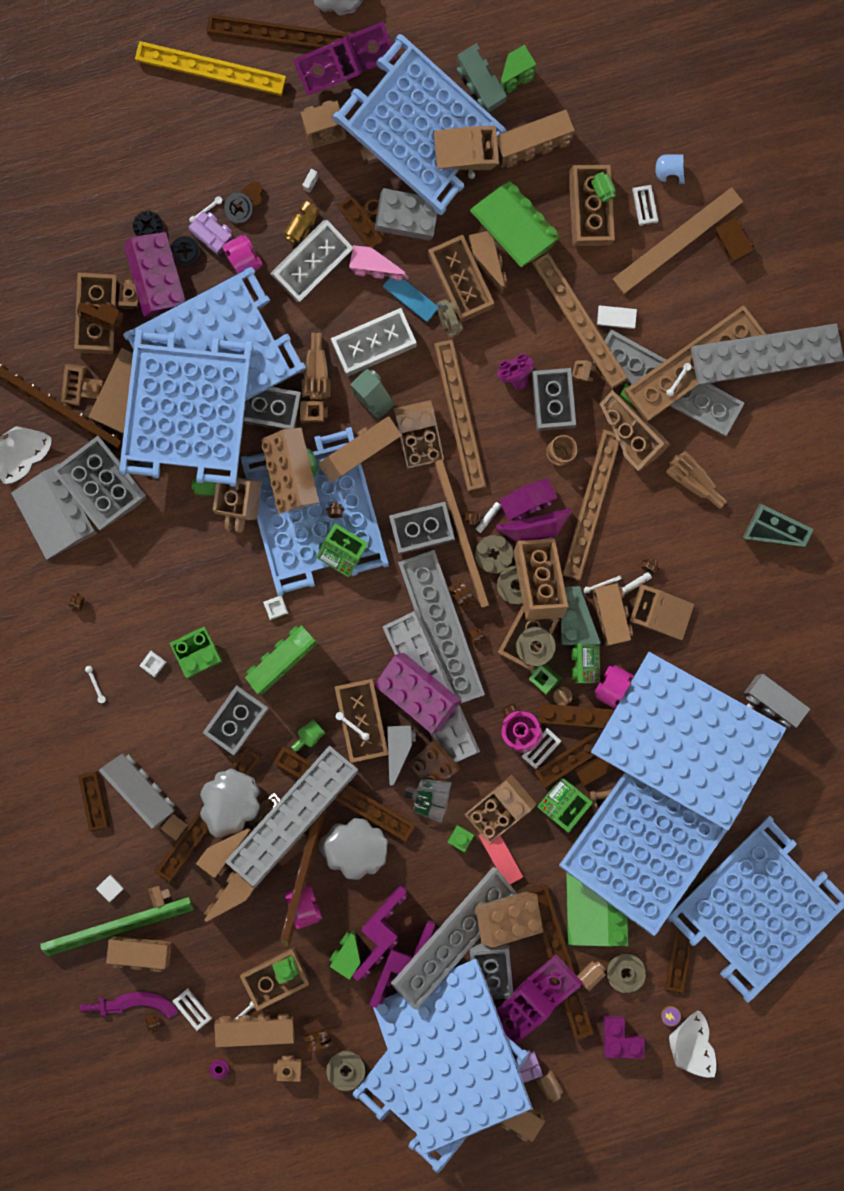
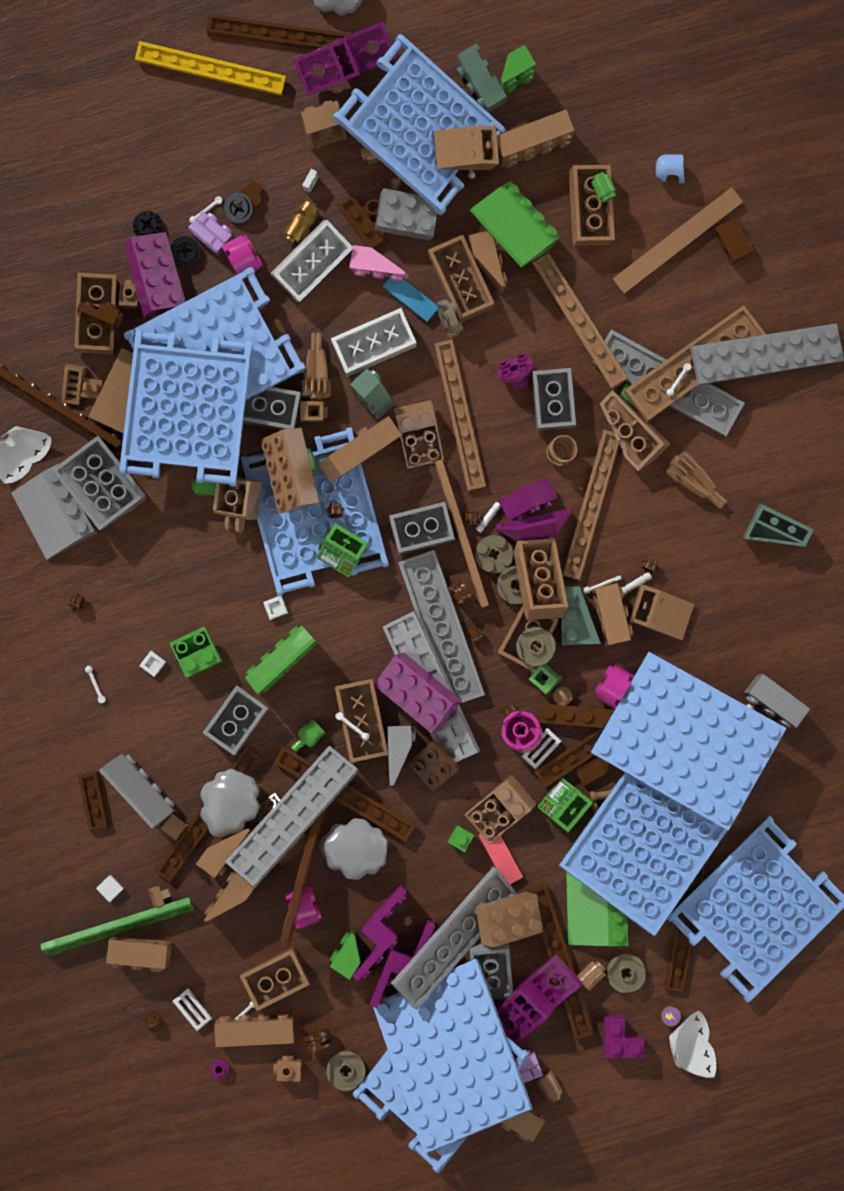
(131, 1000): magenta sword -> none
(285, 969): bright green brick -> none
(430, 798): clear torso -> none
(582, 370): medium nougat tile -> none
(586, 663): bright green slope -> none
(616, 317): white tile -> none
(647, 221): white tile -> none

